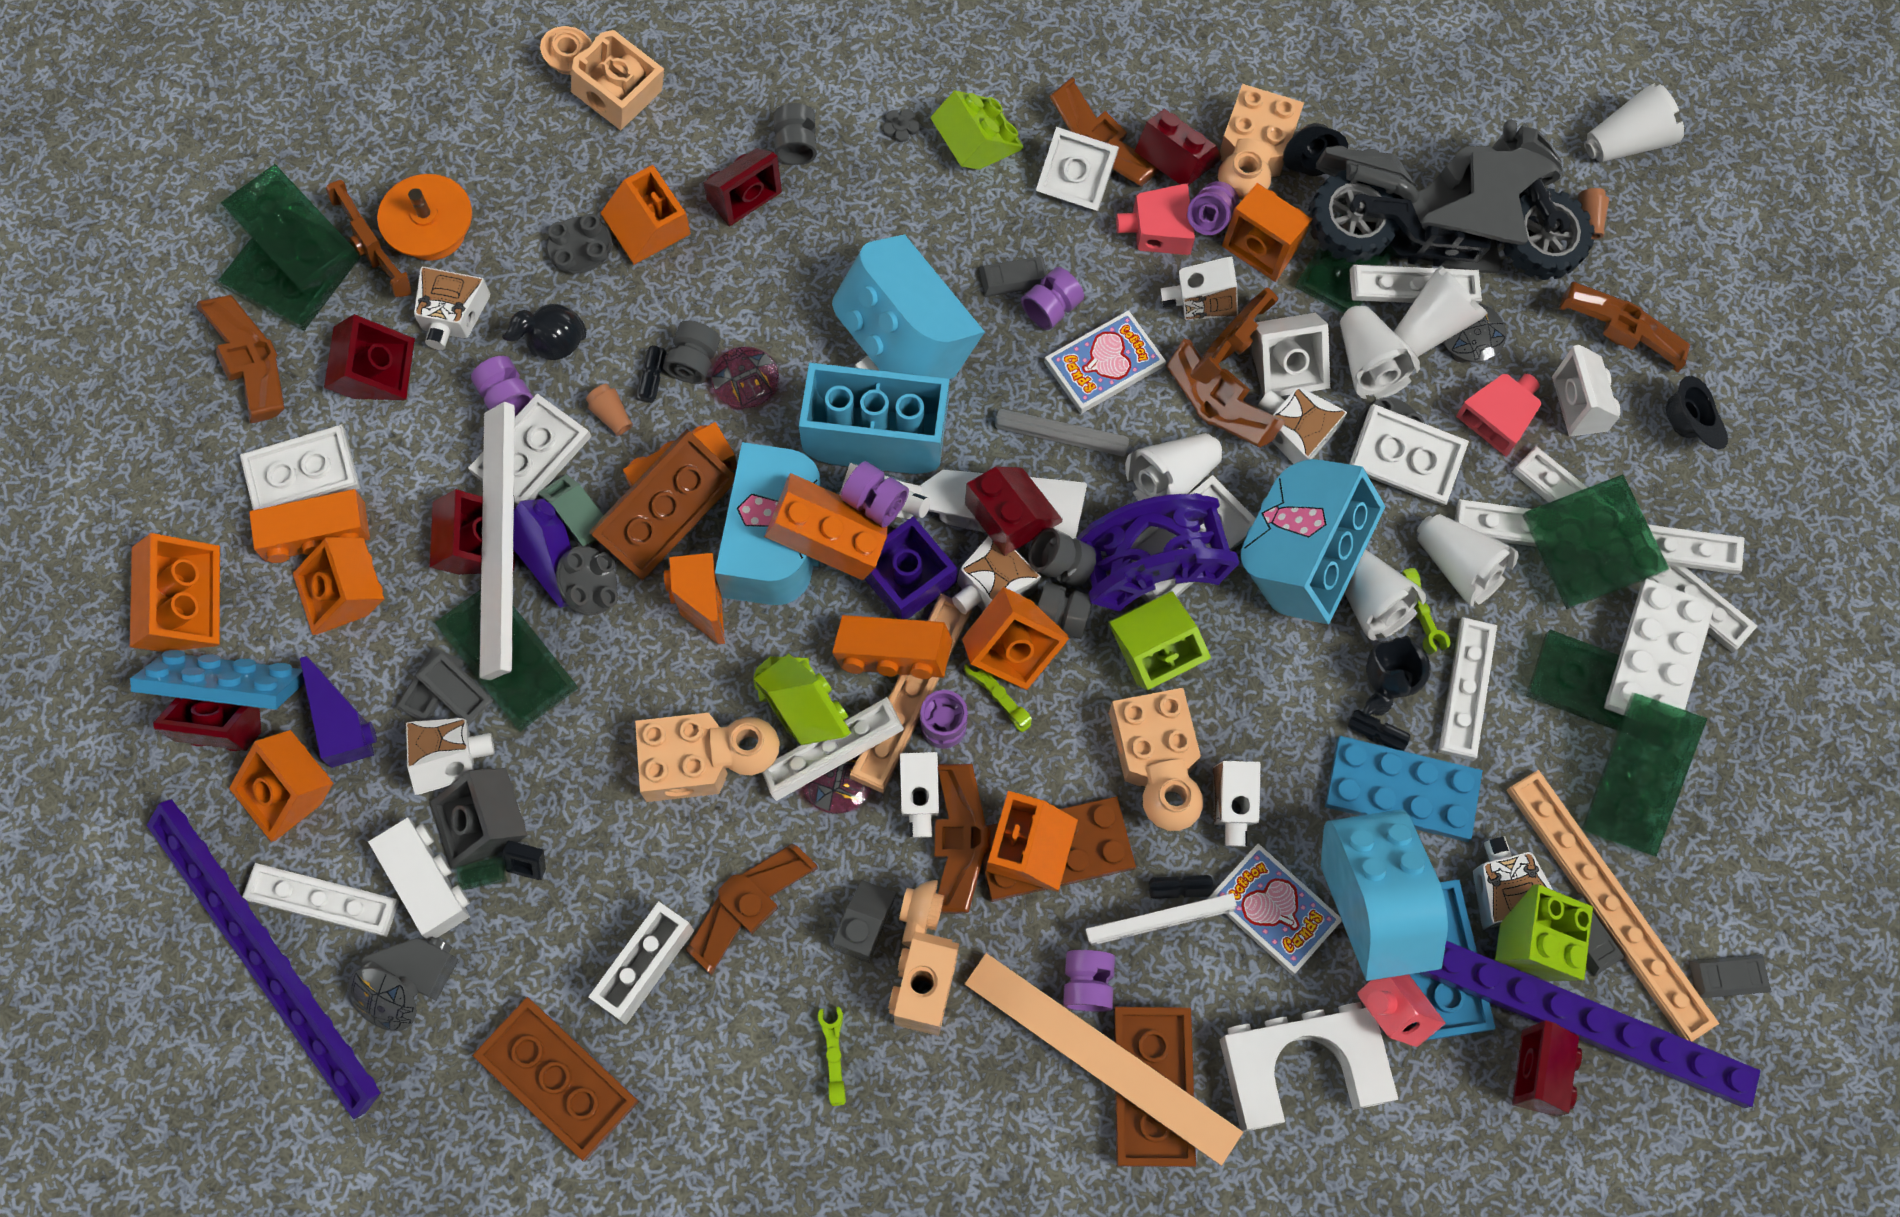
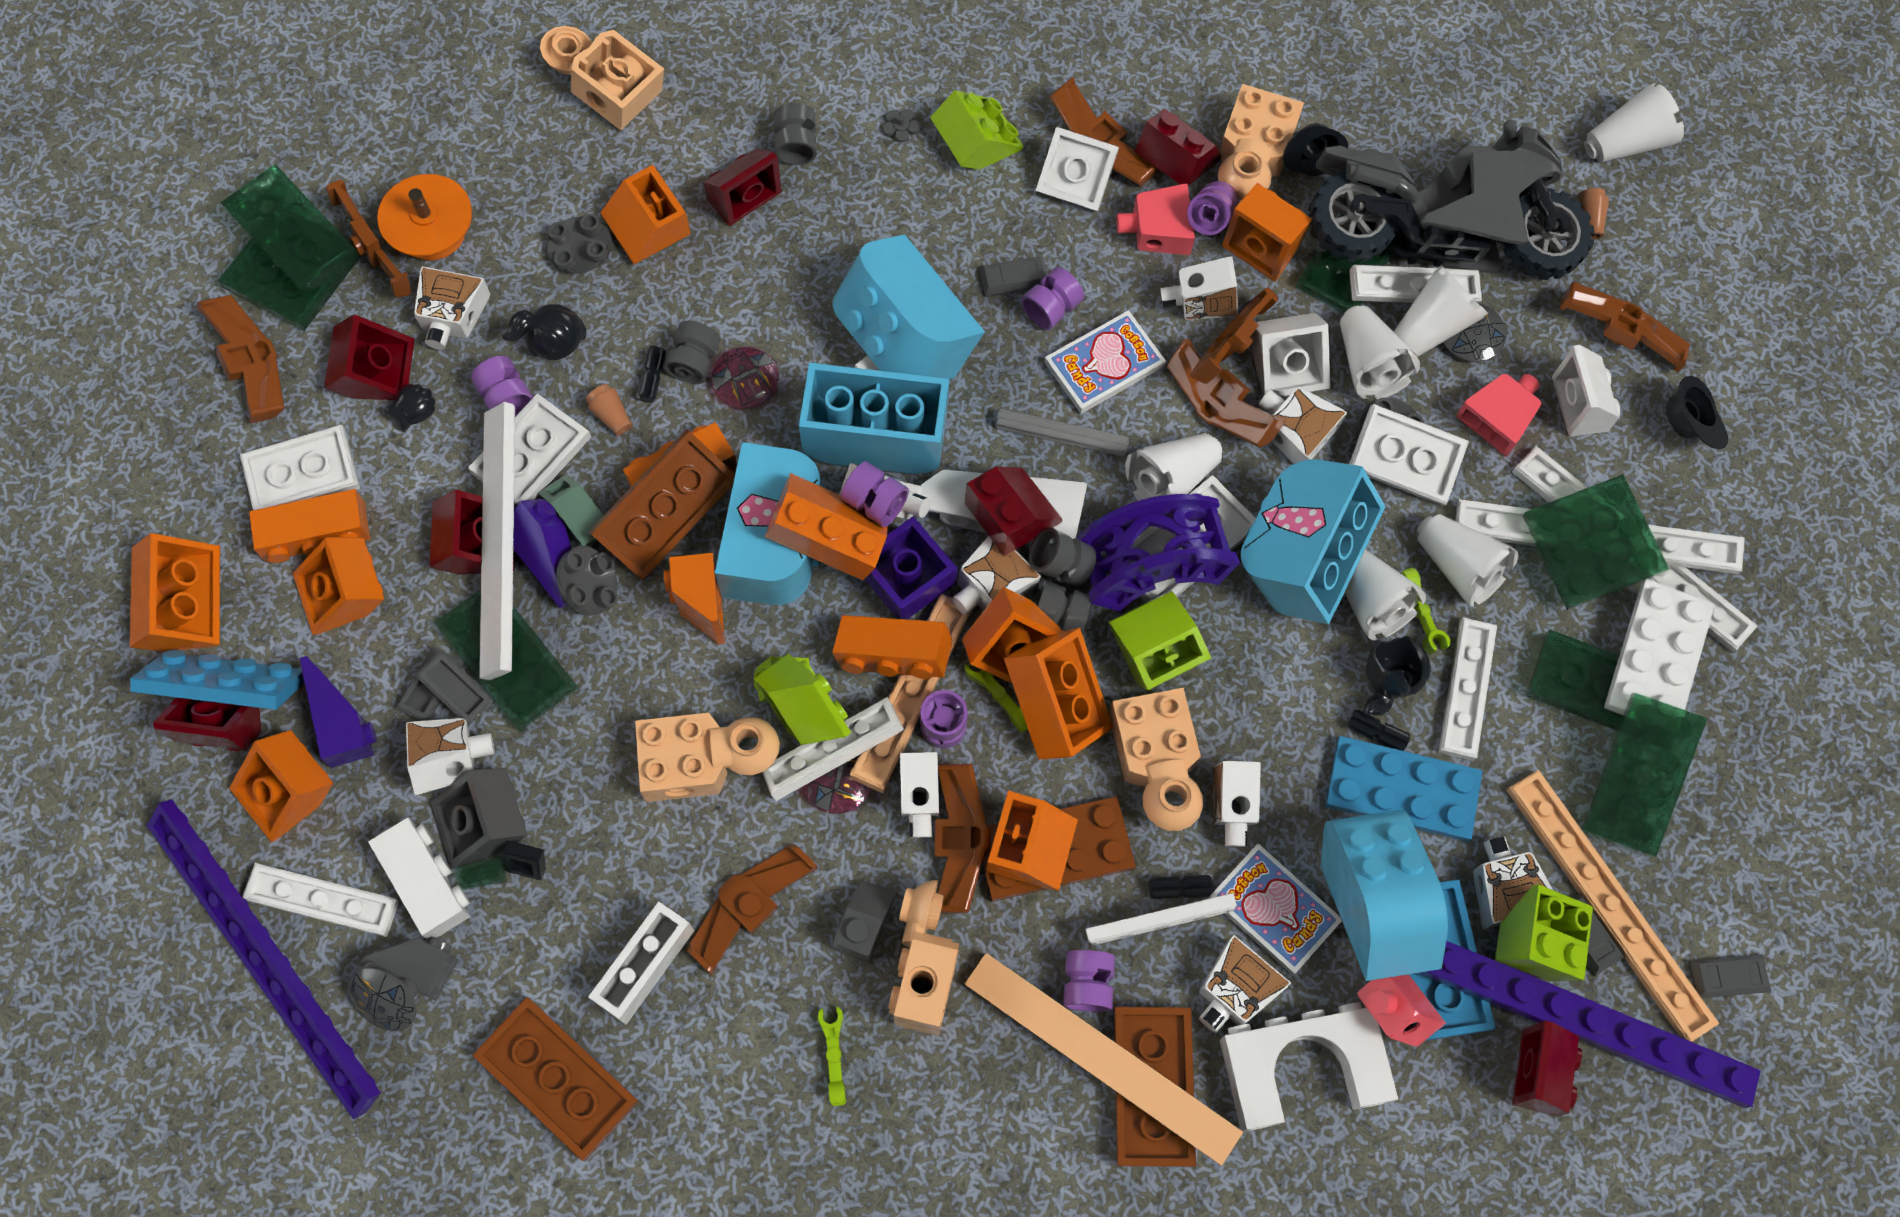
(411, 406): none -> black animal
(1059, 694): none -> orange slope
(1239, 986): none -> torso

